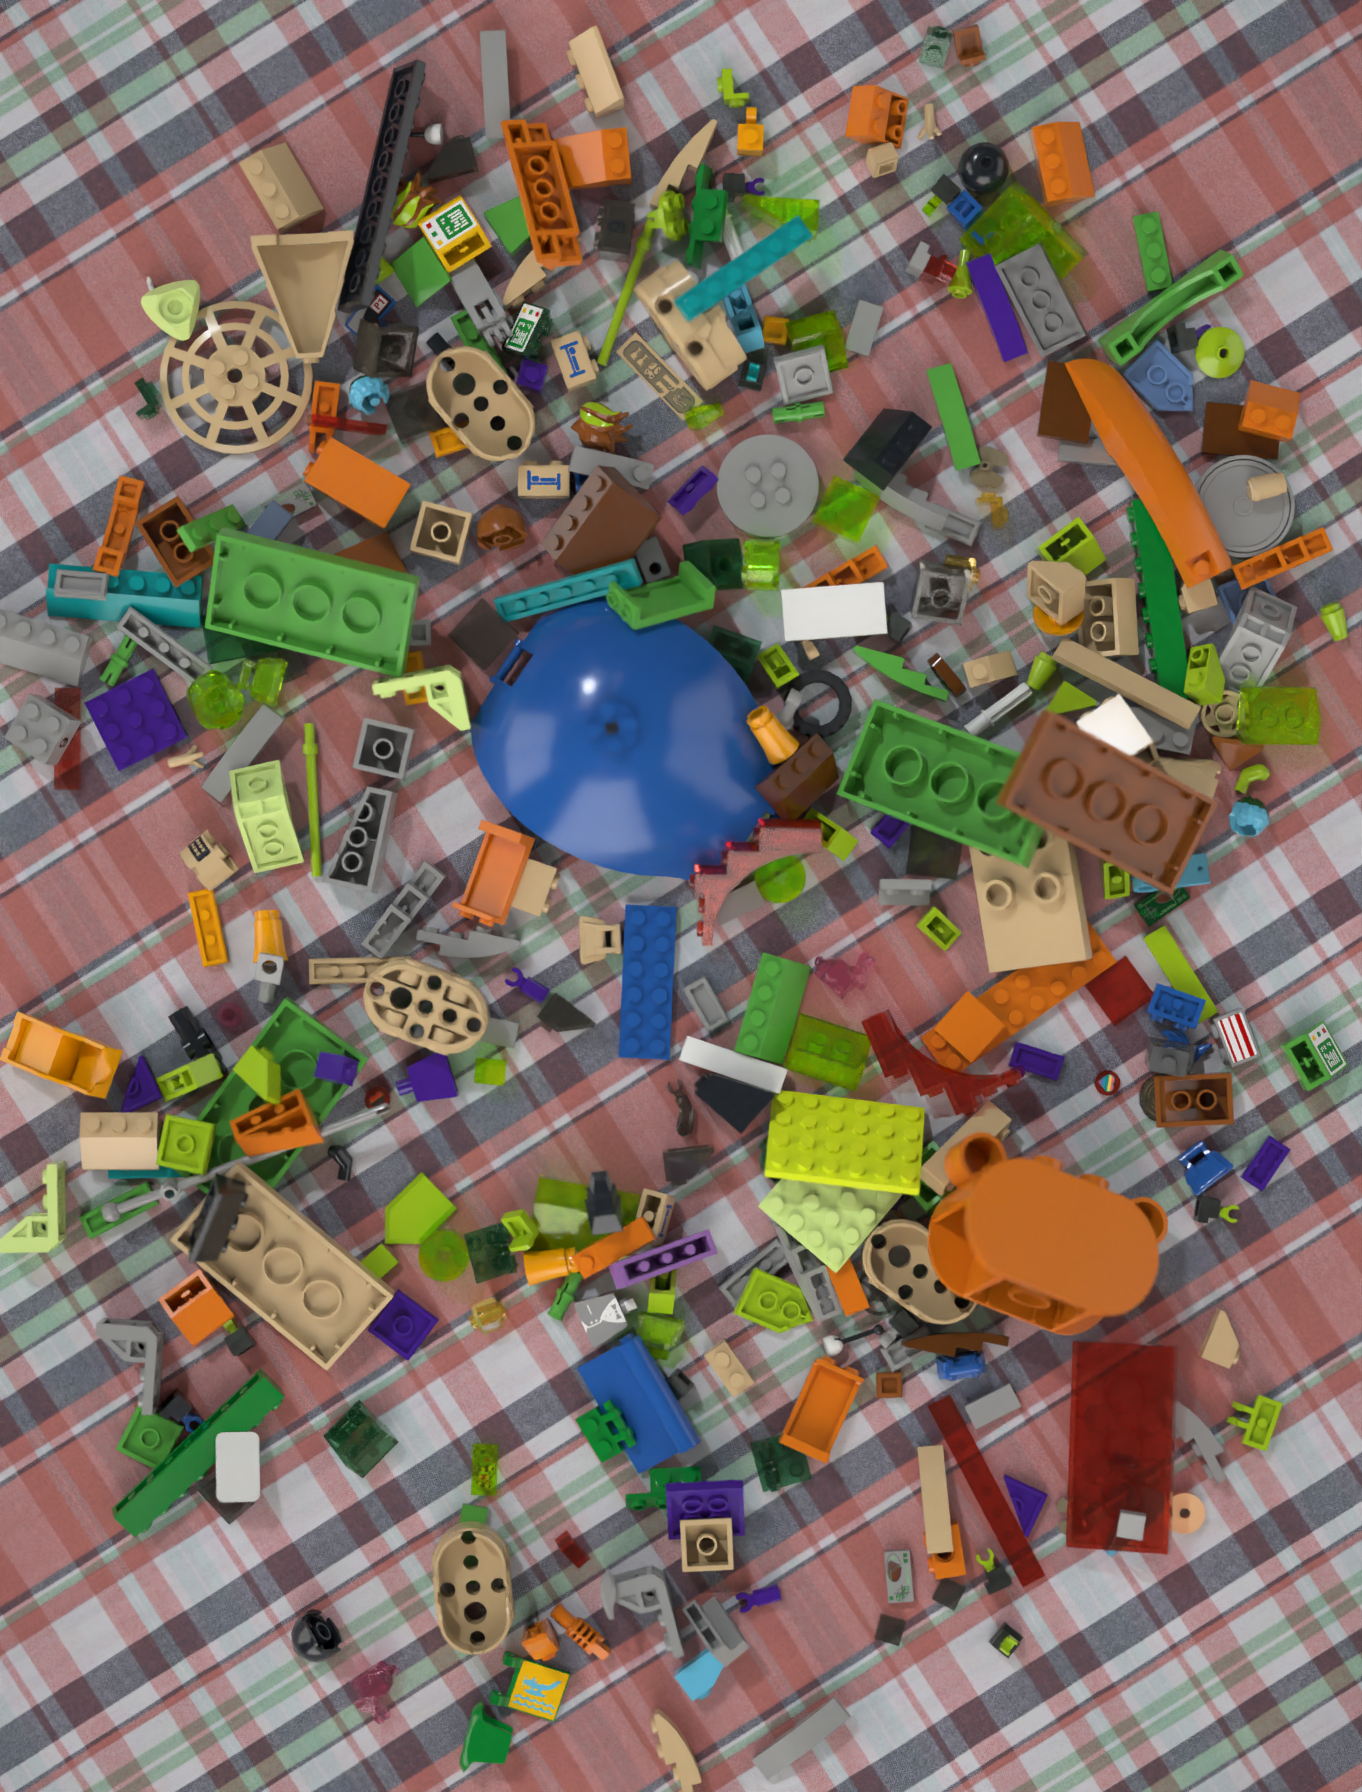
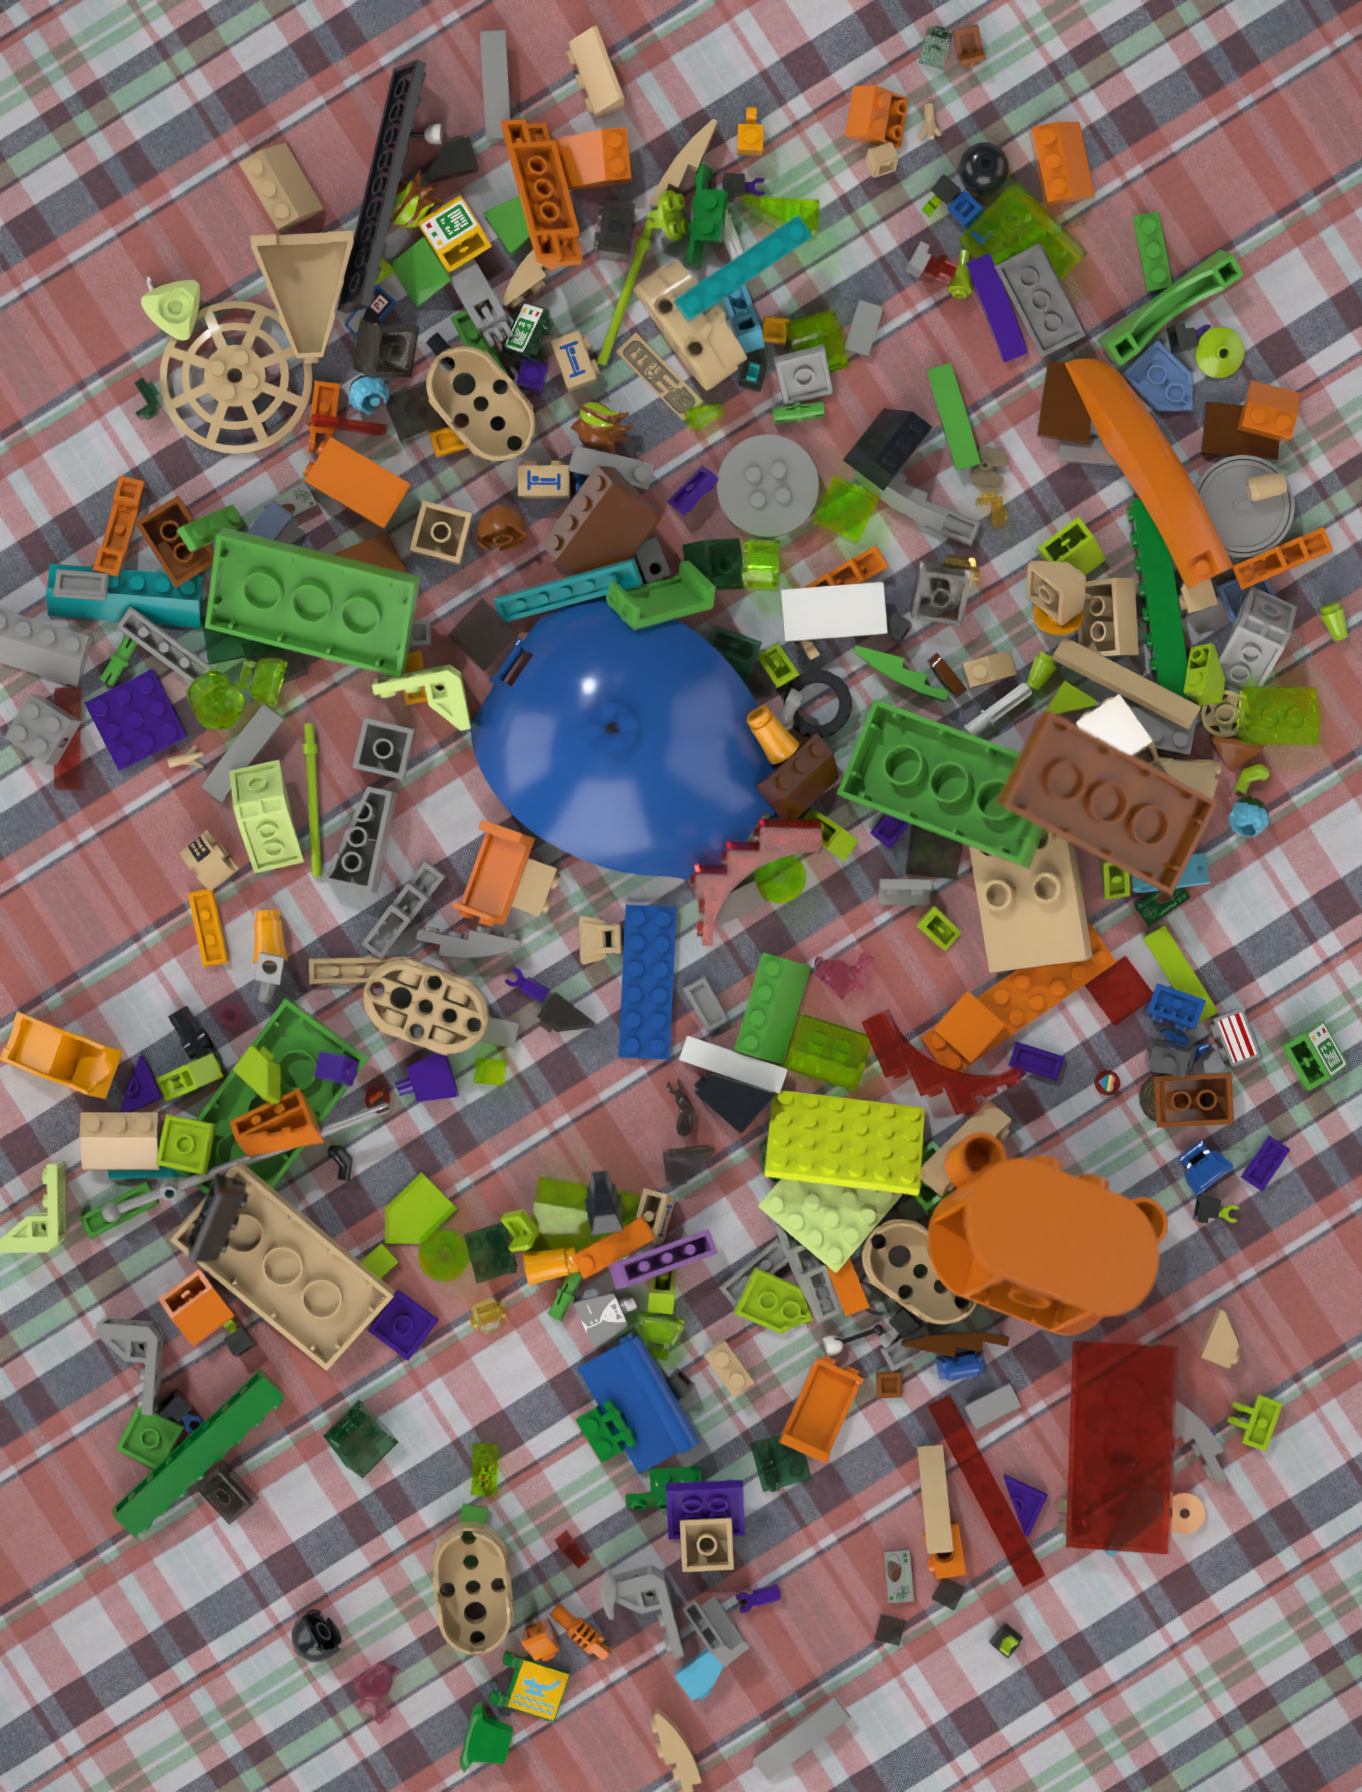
(237, 1467): white sticker -> none
(725, 85): lime bracket -> none
(996, 1575): pearl dark grey piece -> none
(1131, 1525): light grey tile -> none

